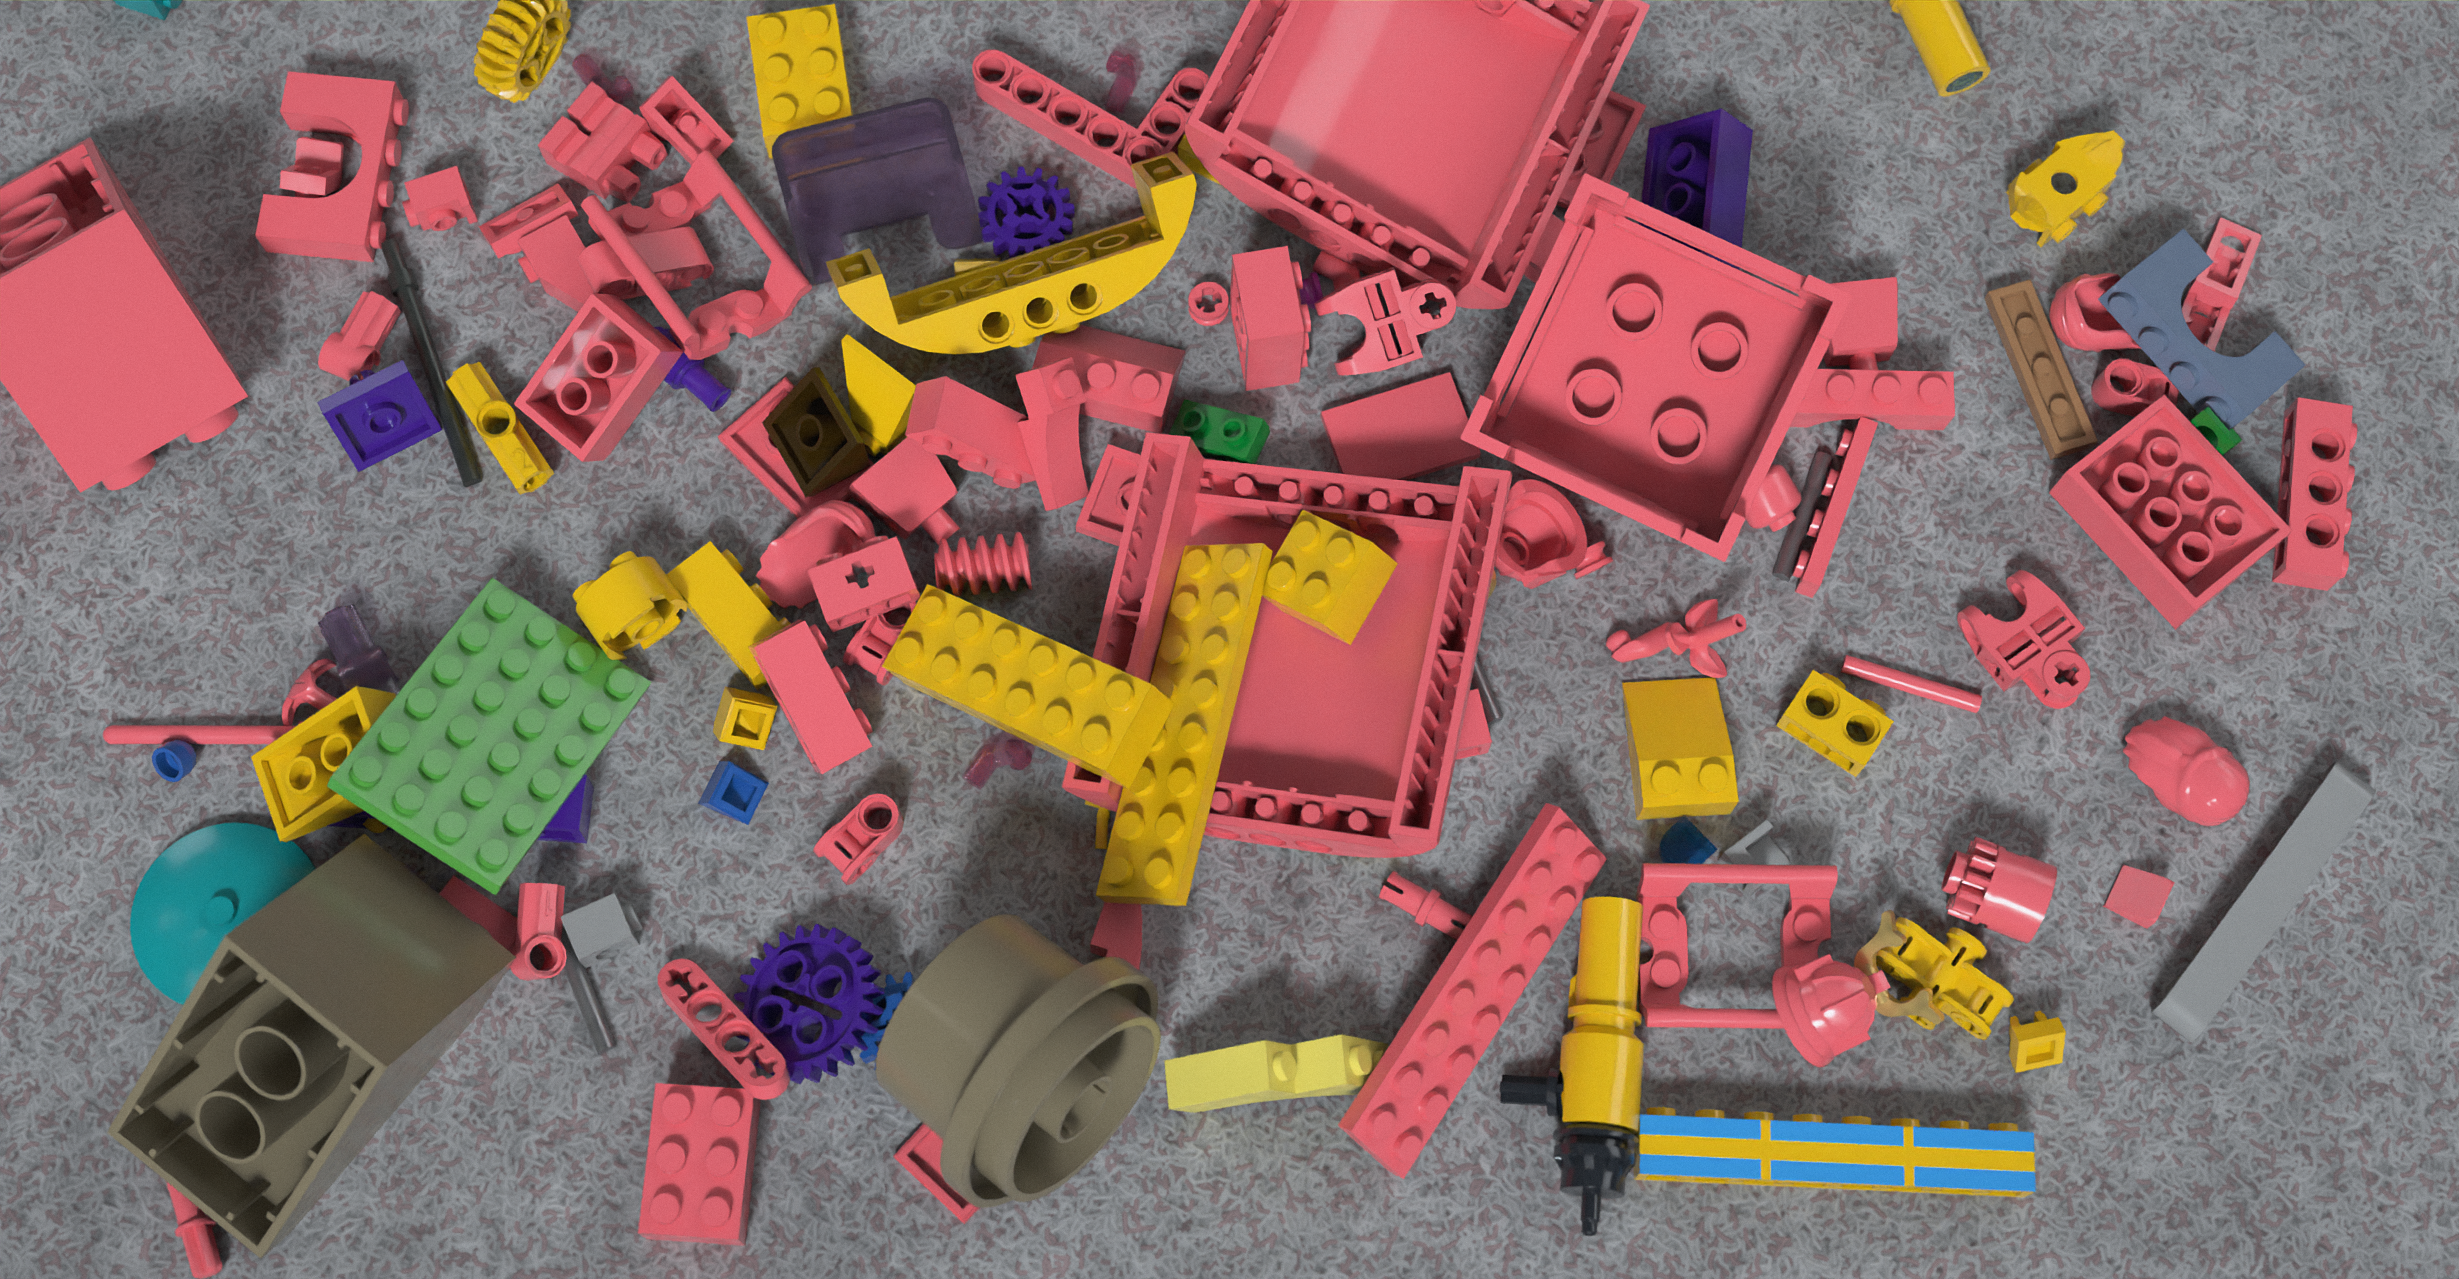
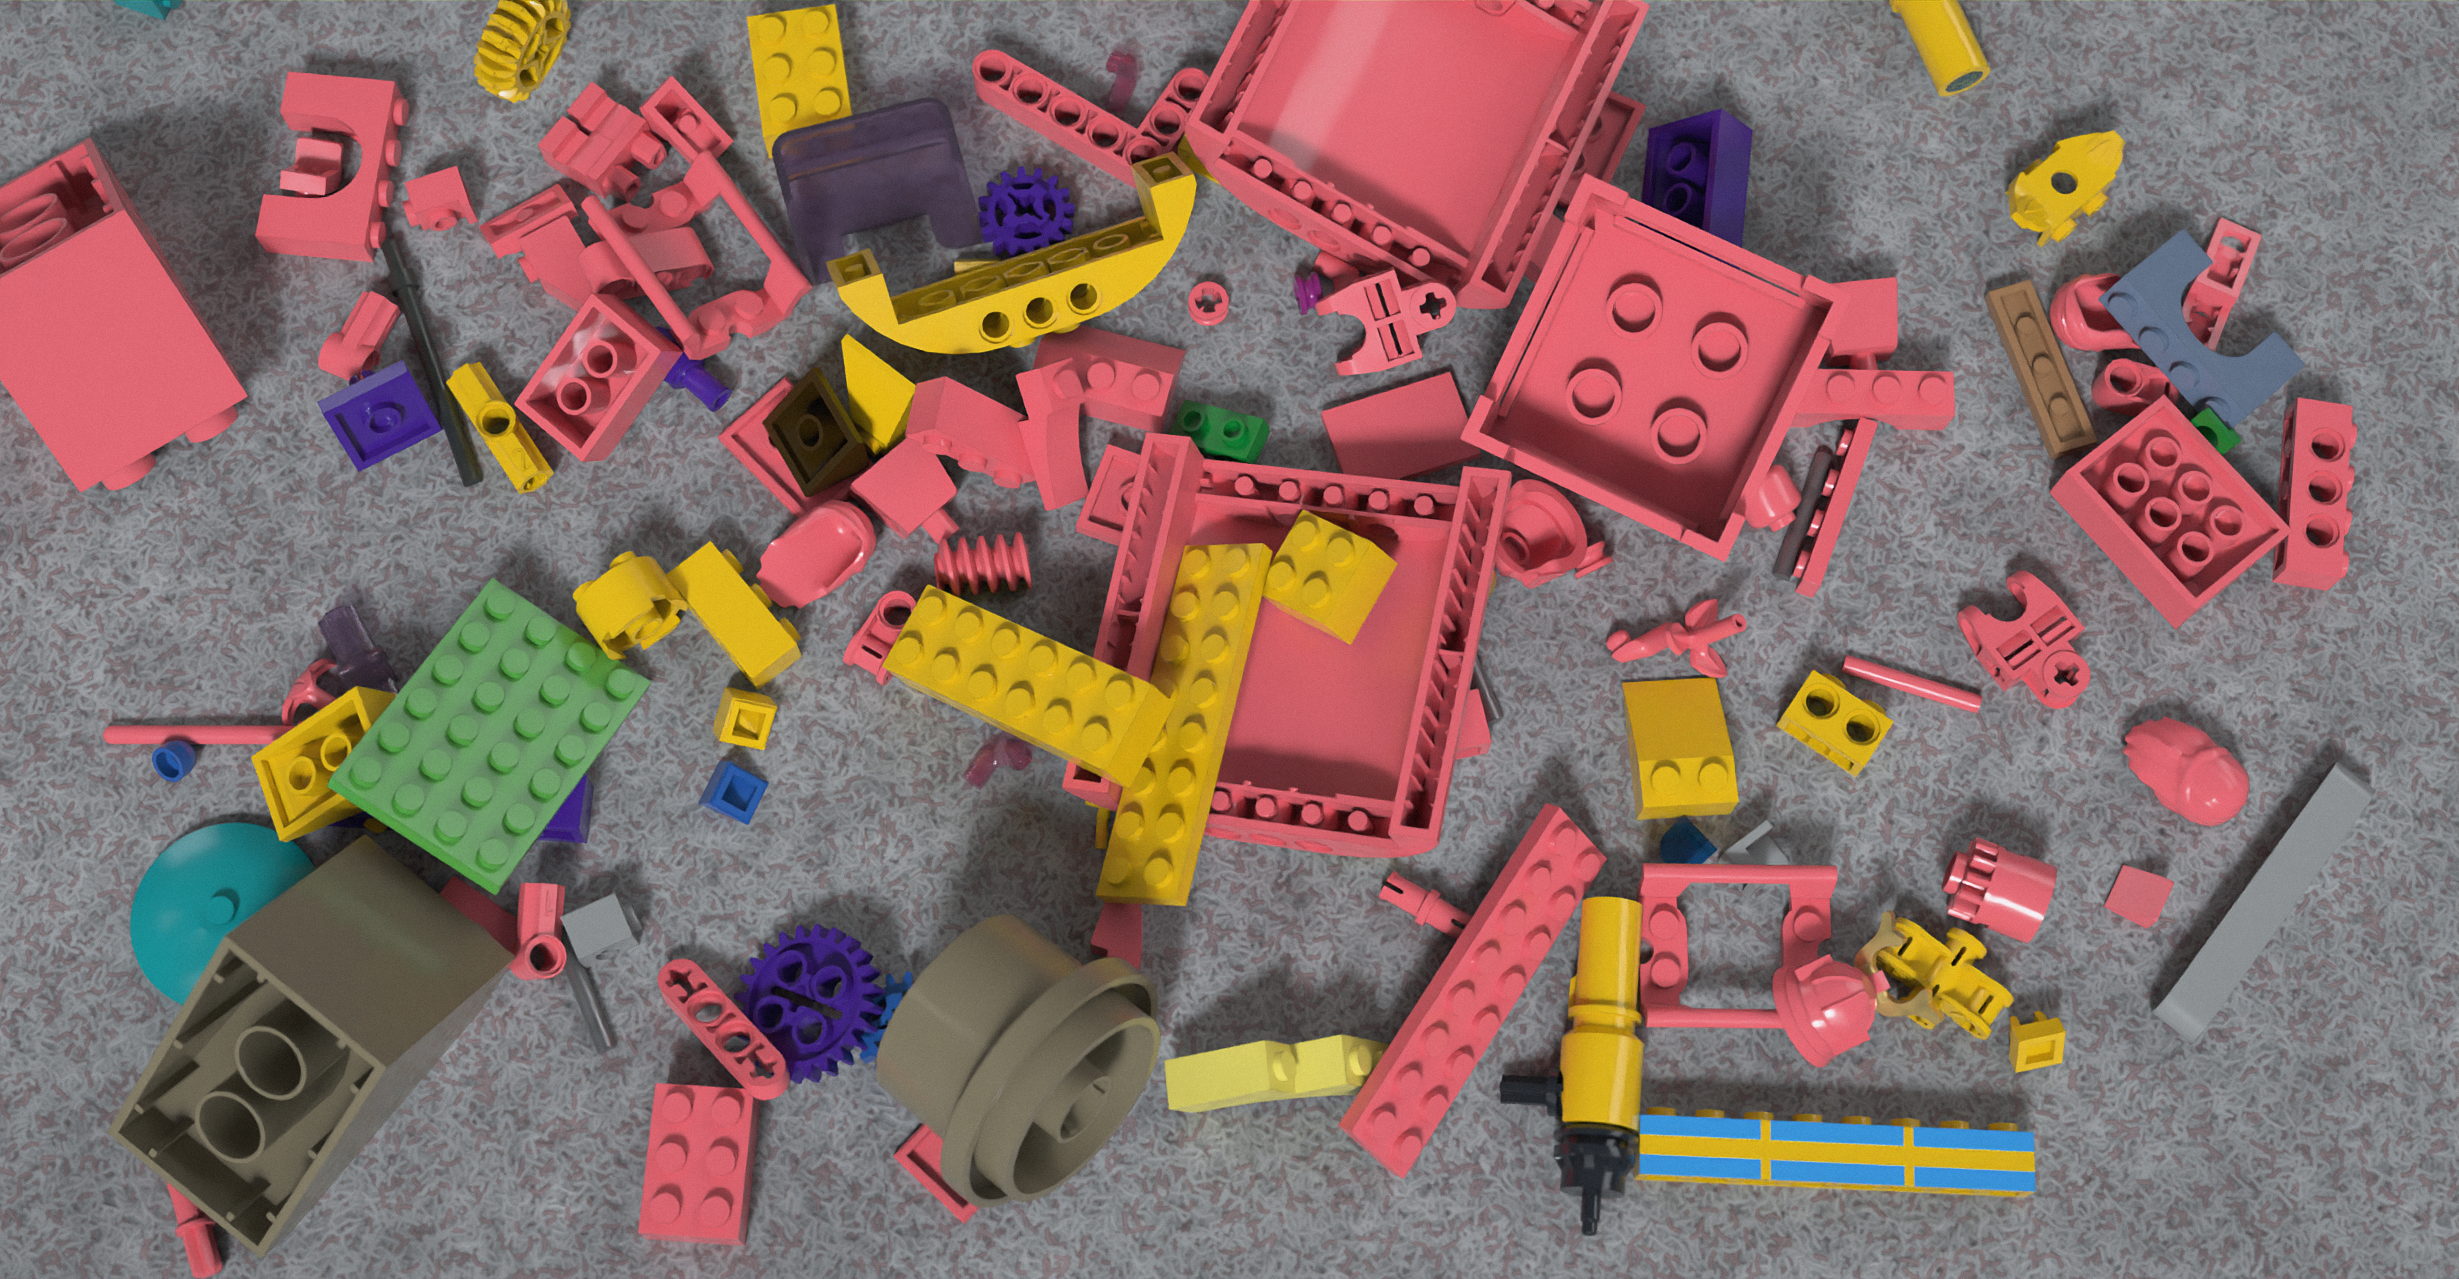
(589, 71): clear pink arm -> none
(812, 695): coral brick -> none
(859, 839): coral piece -> none
(888, 580): coral brick -> none
(1269, 317): coral brick -> none

